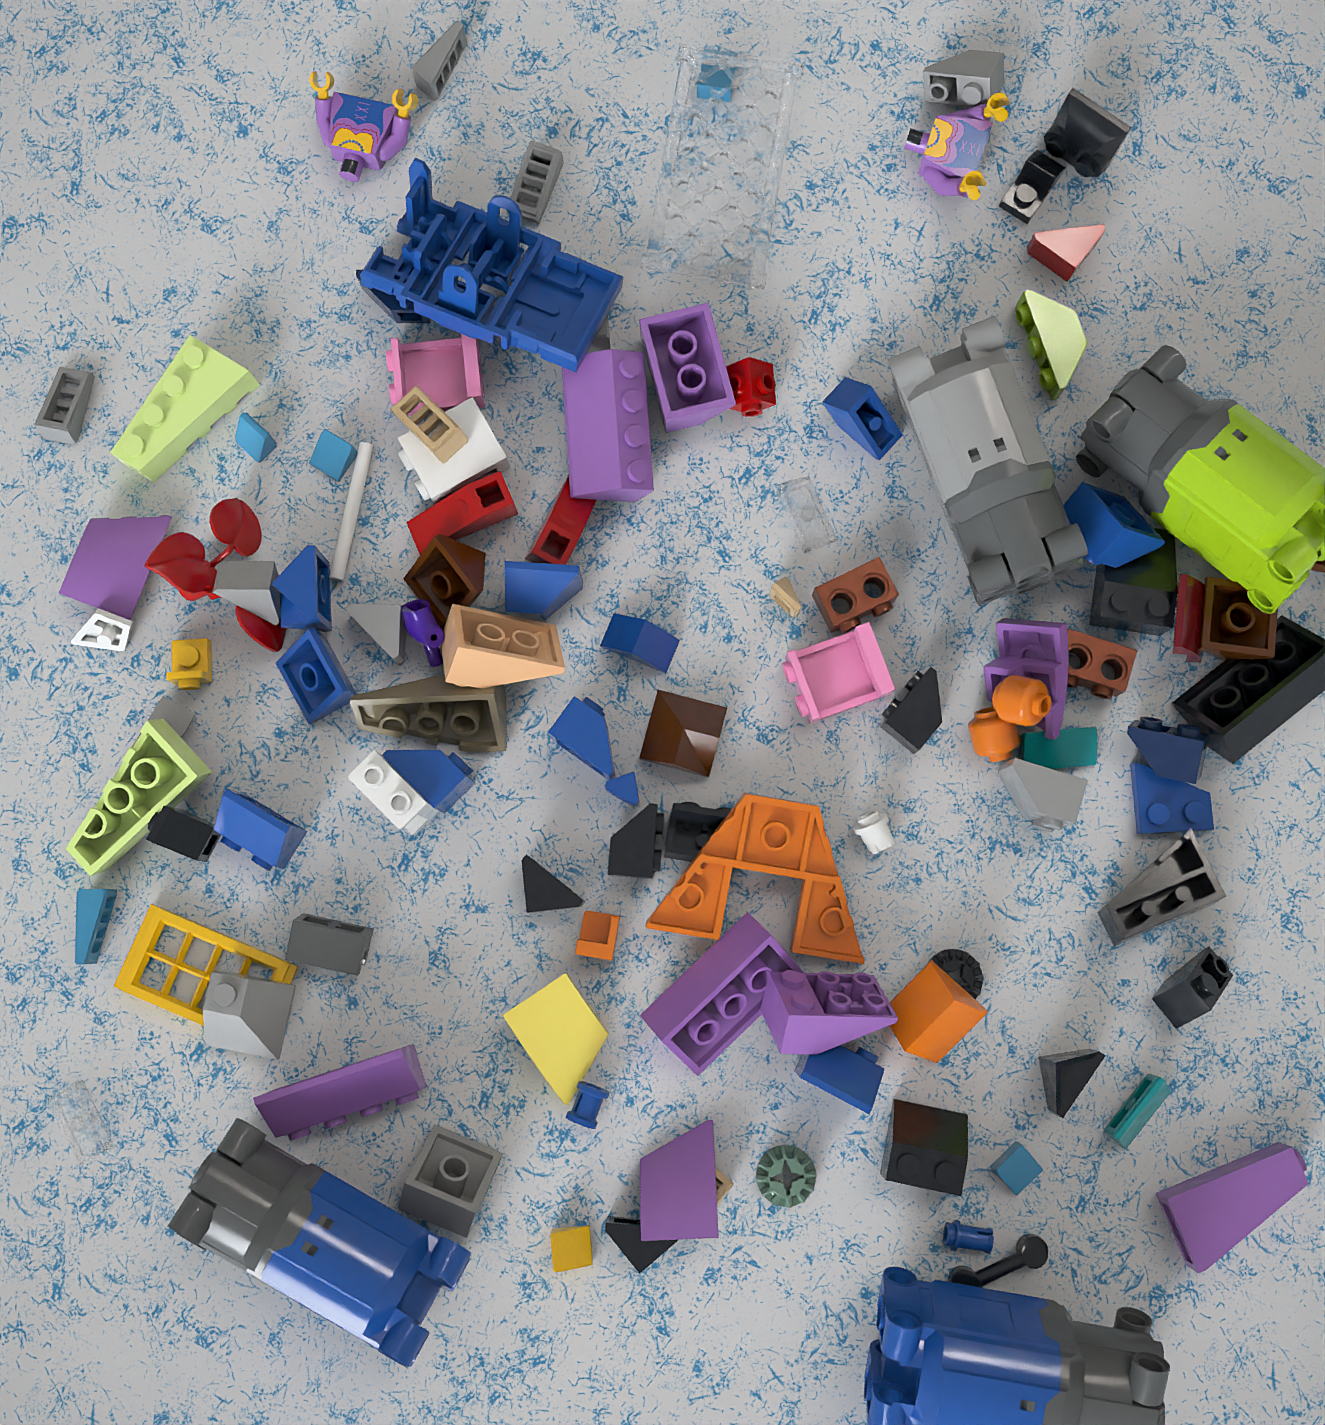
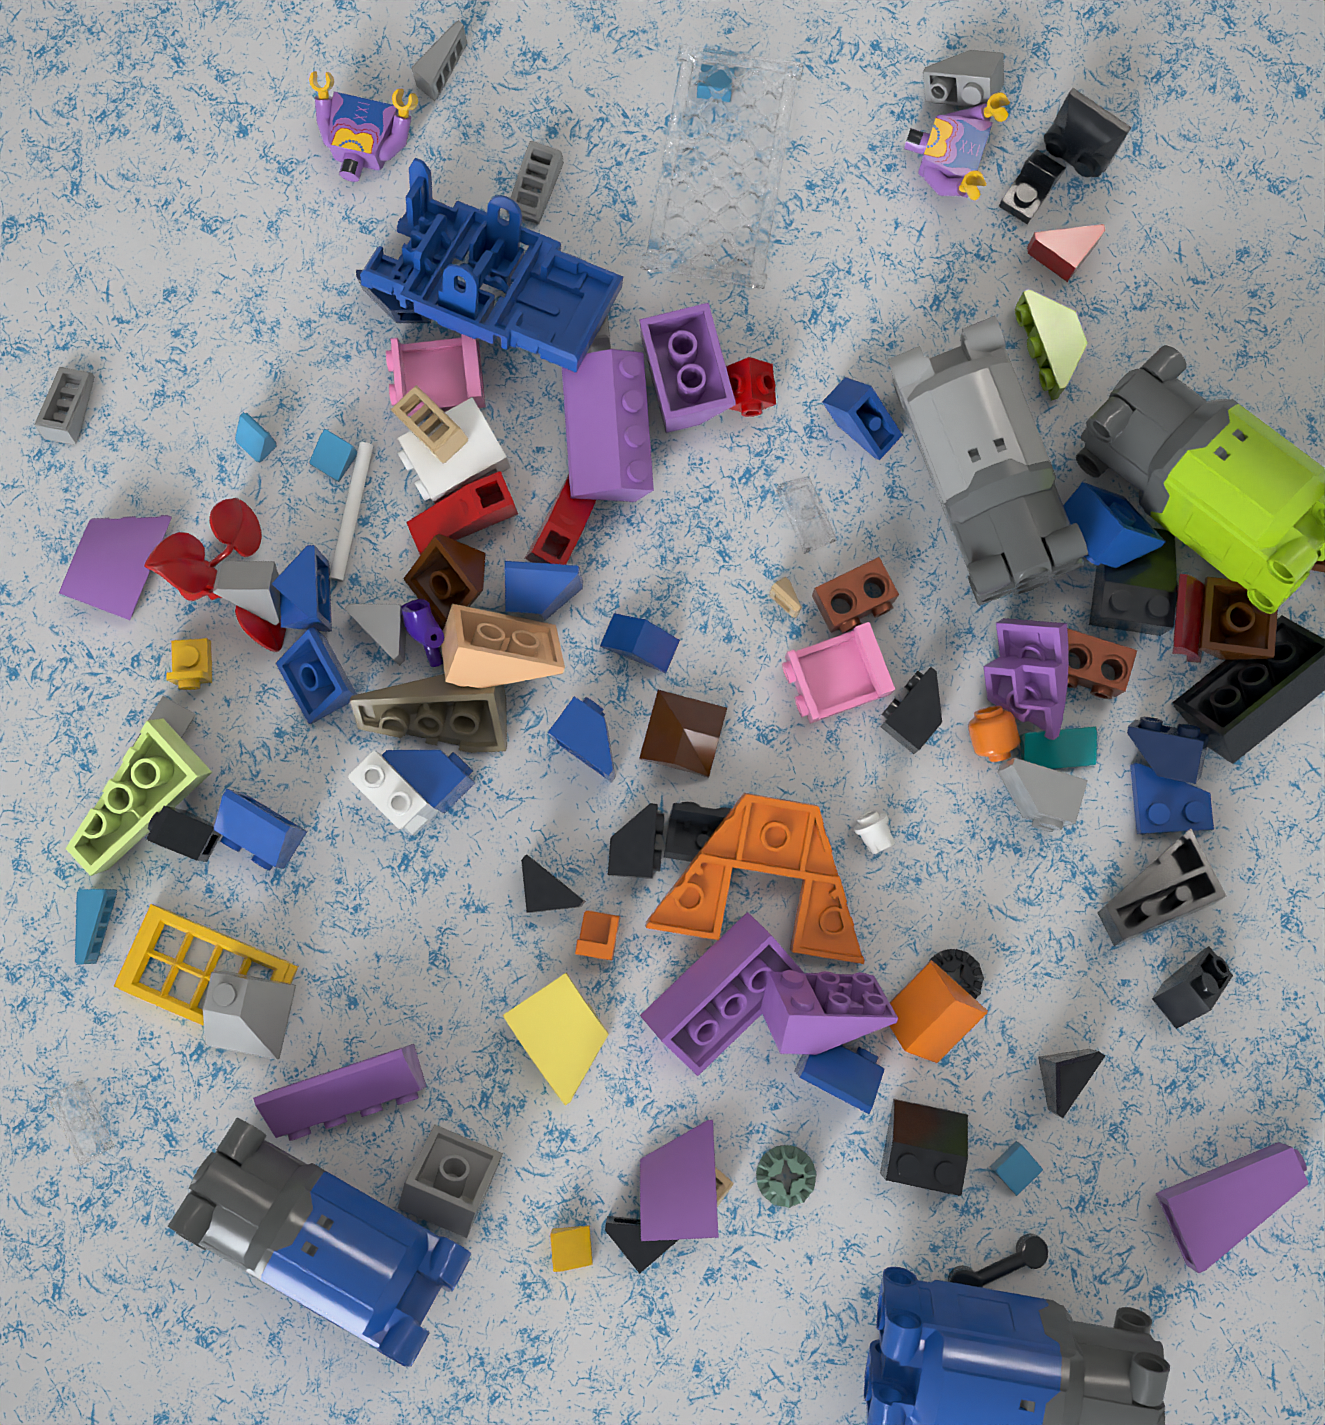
(104, 631): white piece -> none
(181, 408): yellowish green wedge -> none
(329, 943): dark grey hinge -> none
(587, 1104): blue bush -> none
(624, 788): blue slope -> none
(967, 1237): blue pin -> none
(1021, 700): orange head -> none
(1137, 1110): teal slope -> none

